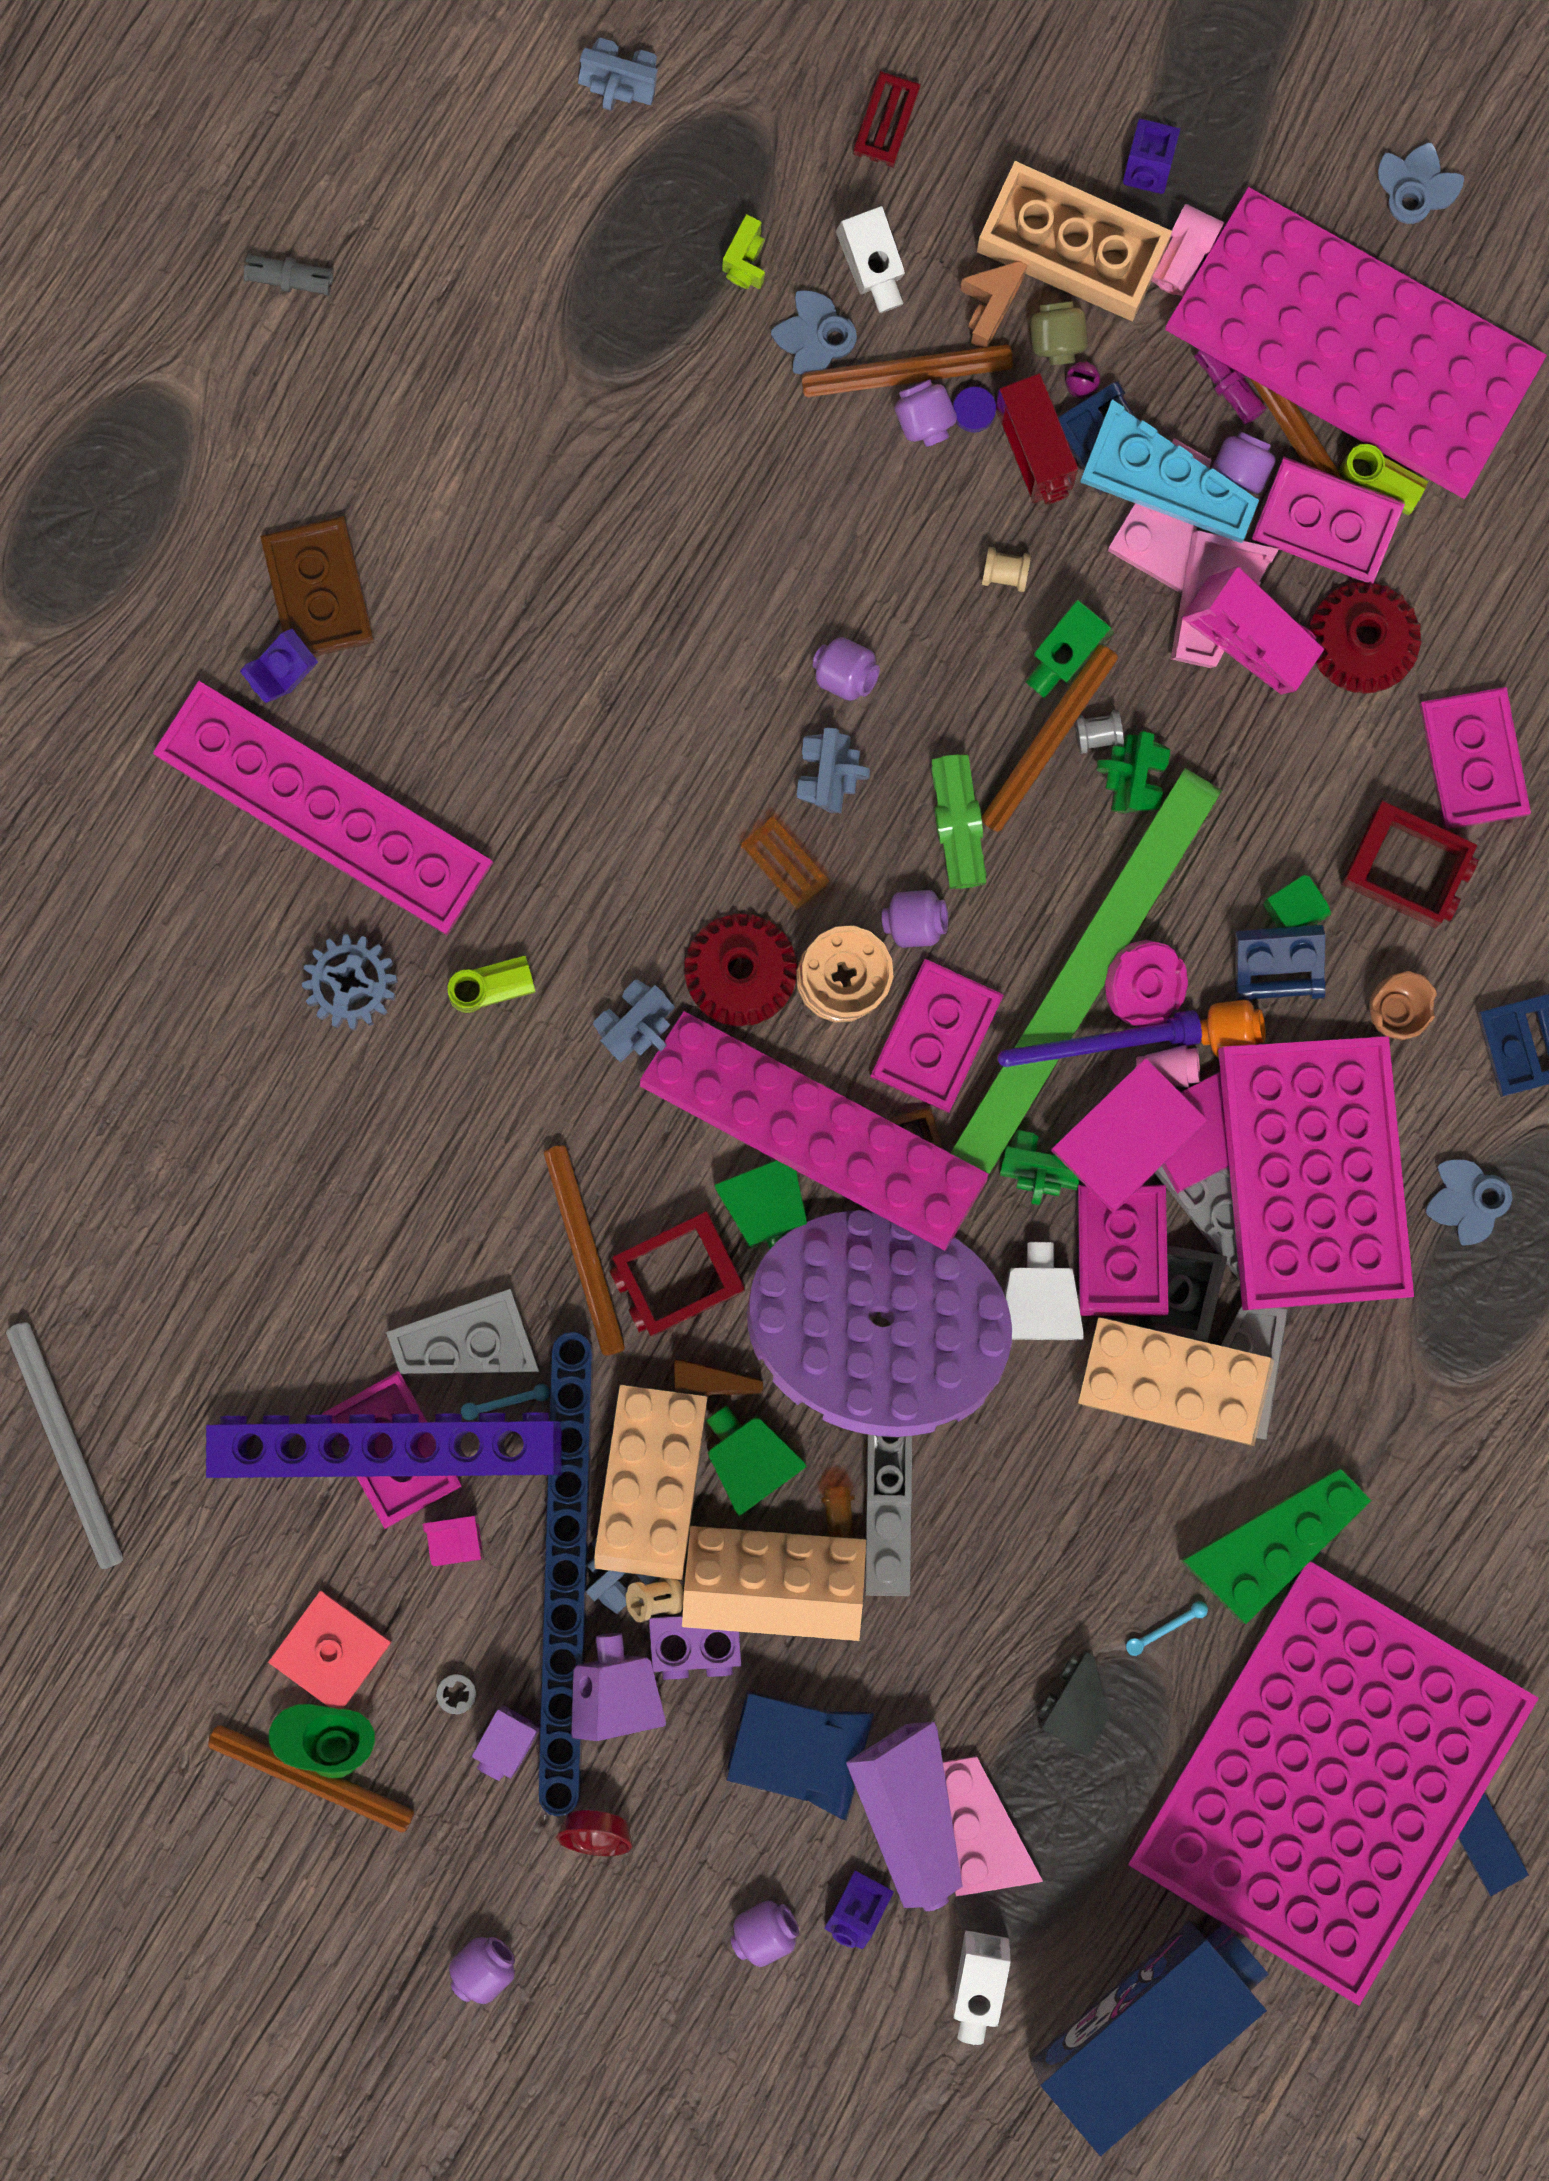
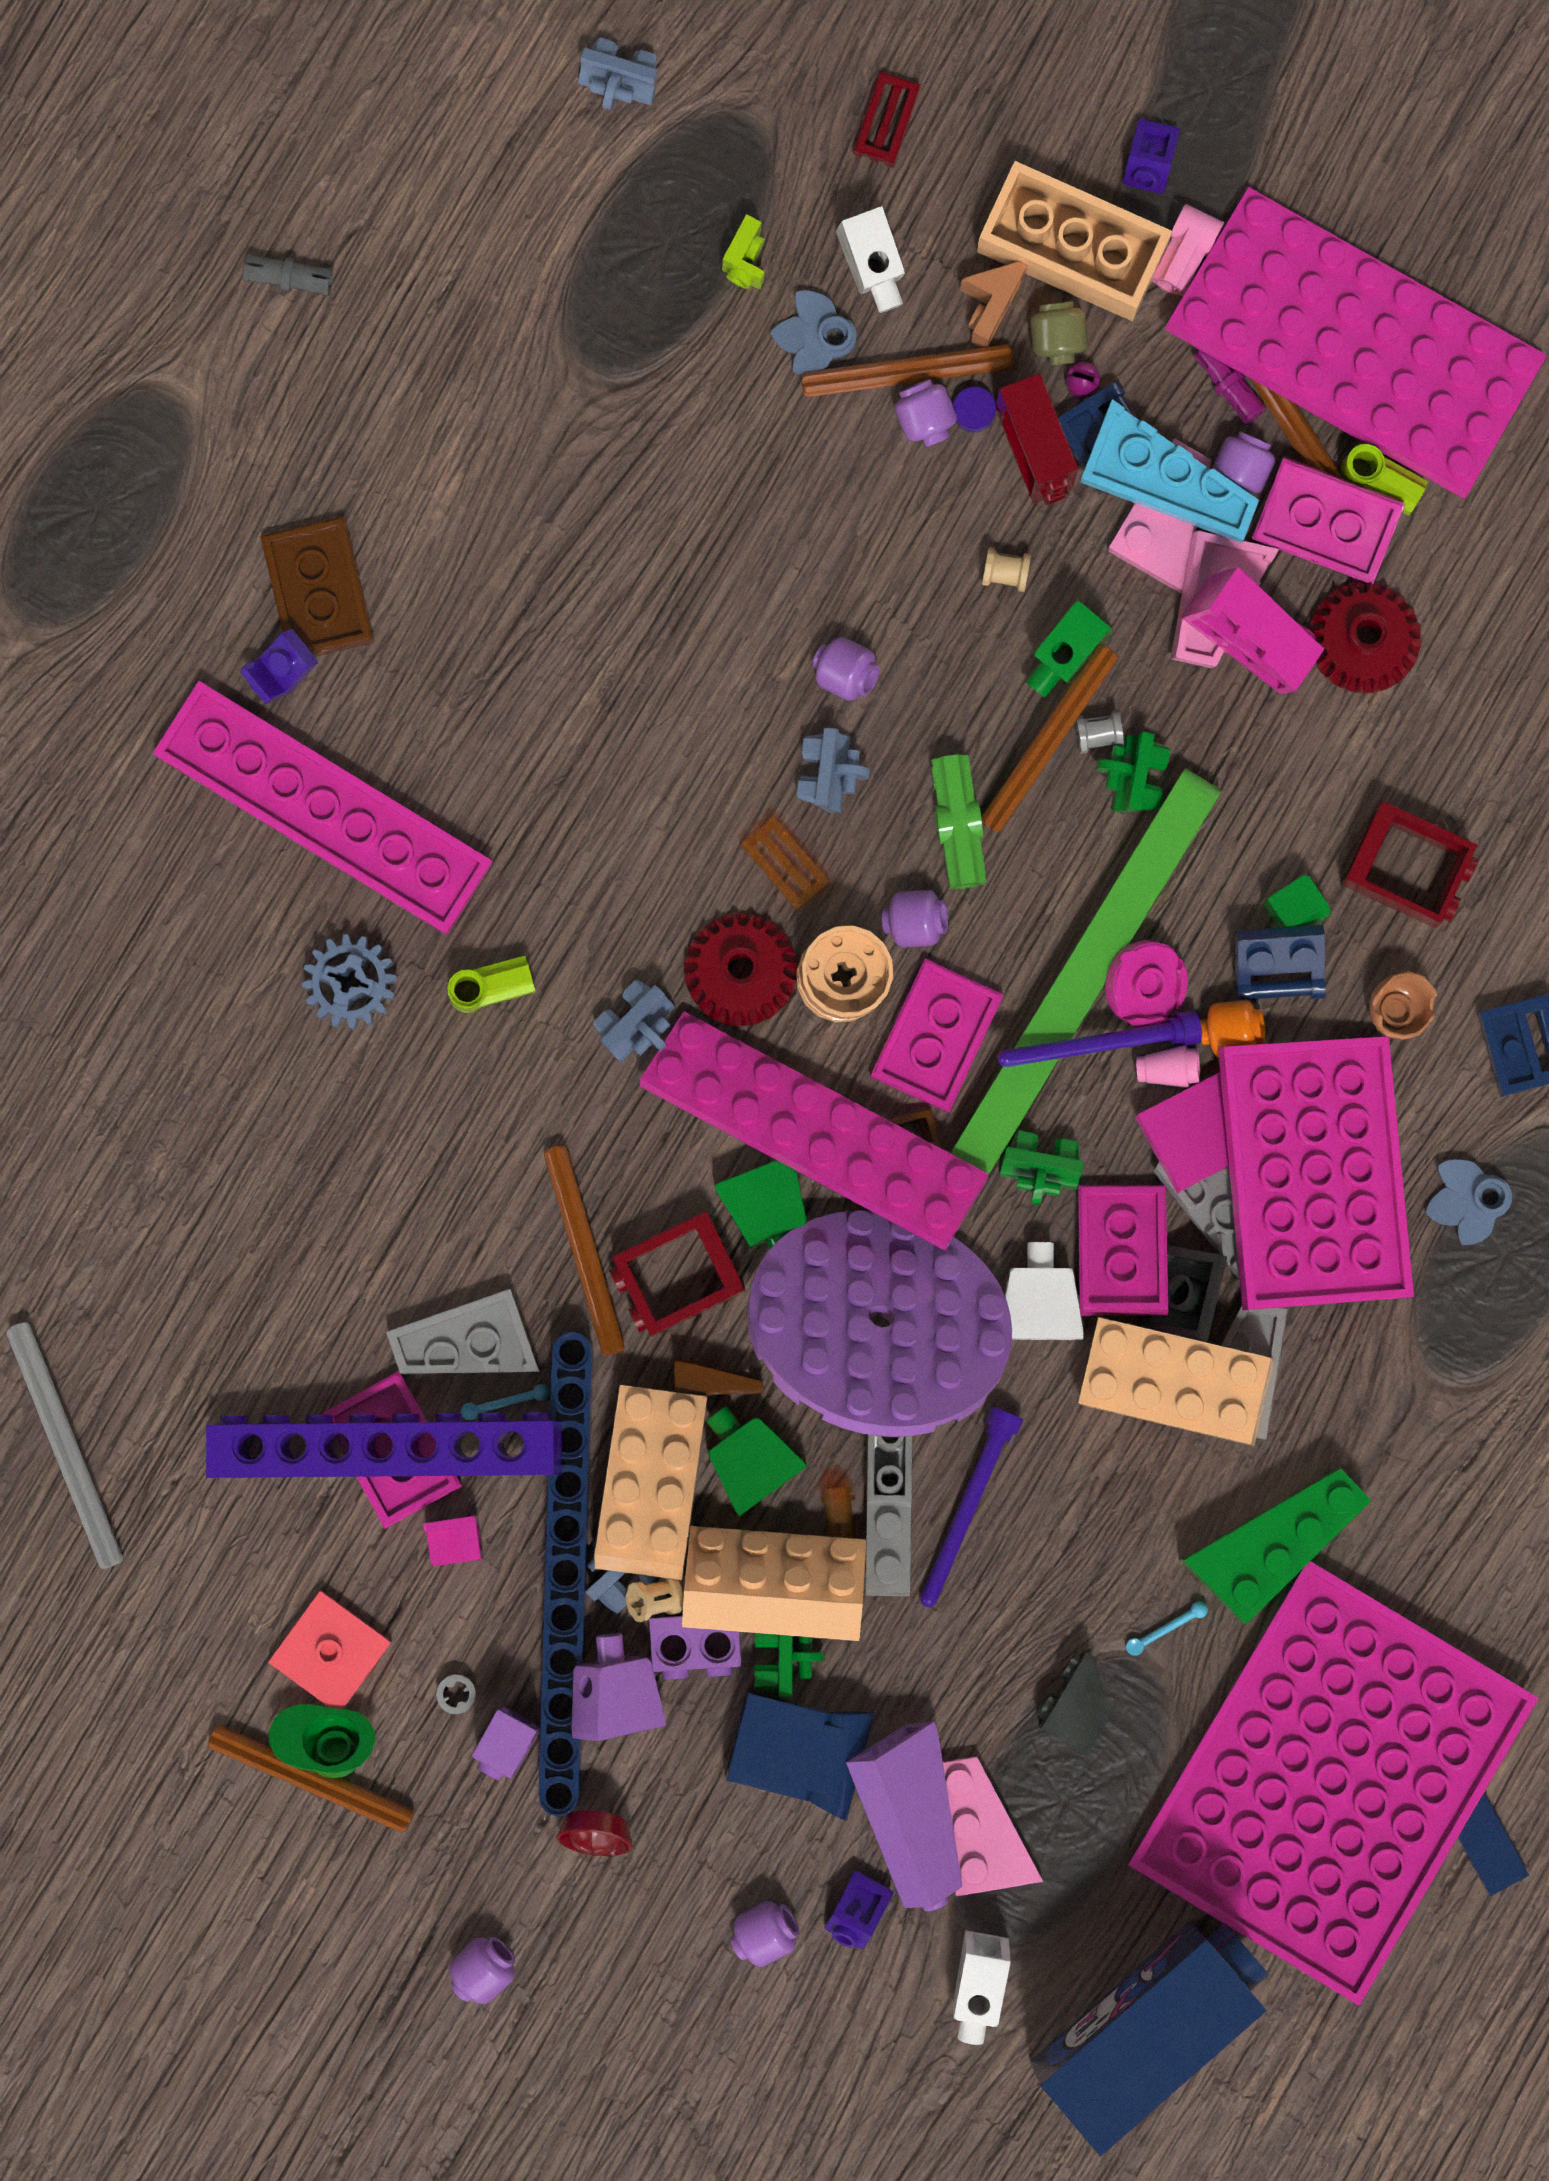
(779, 1677): none -> green hips
(1000, 1429): none -> dark purple piece
(1129, 1135): dark pink tile -> none
(1418, 179): sand blue plate -> none
(1475, 758): dark pink tile -> none

